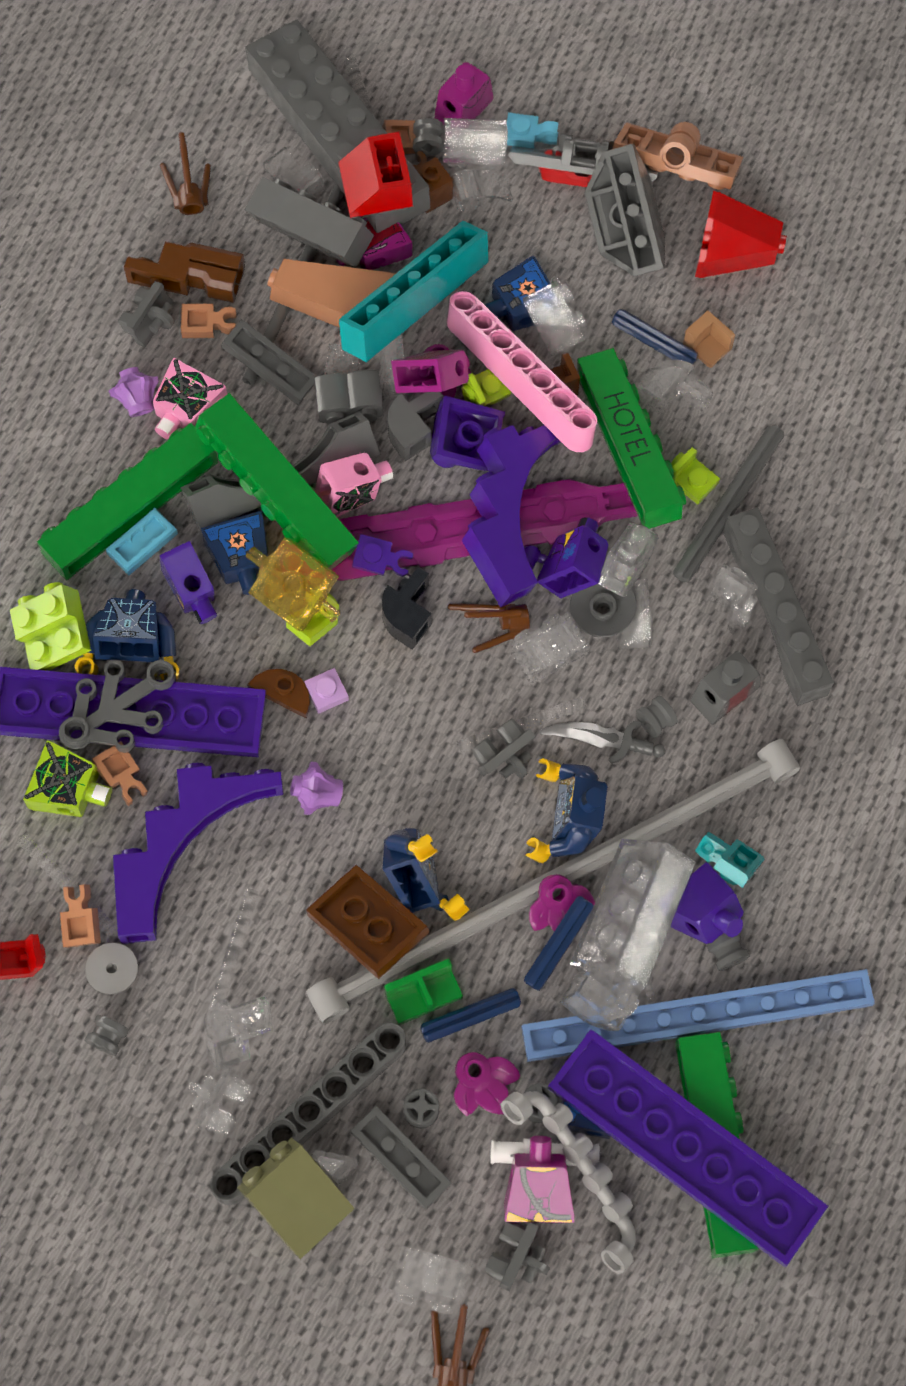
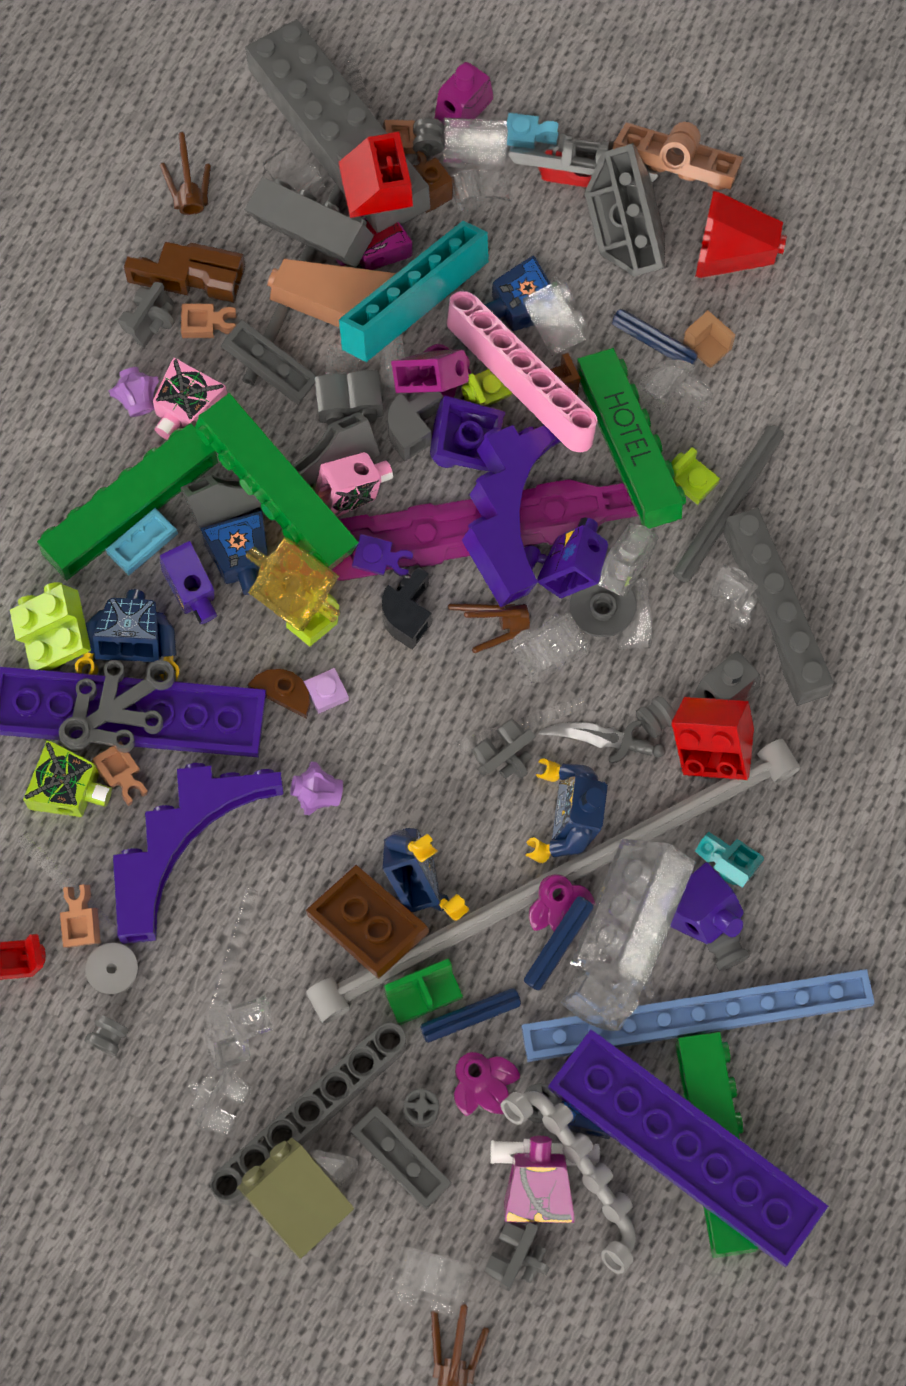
(714, 737): none -> red slope

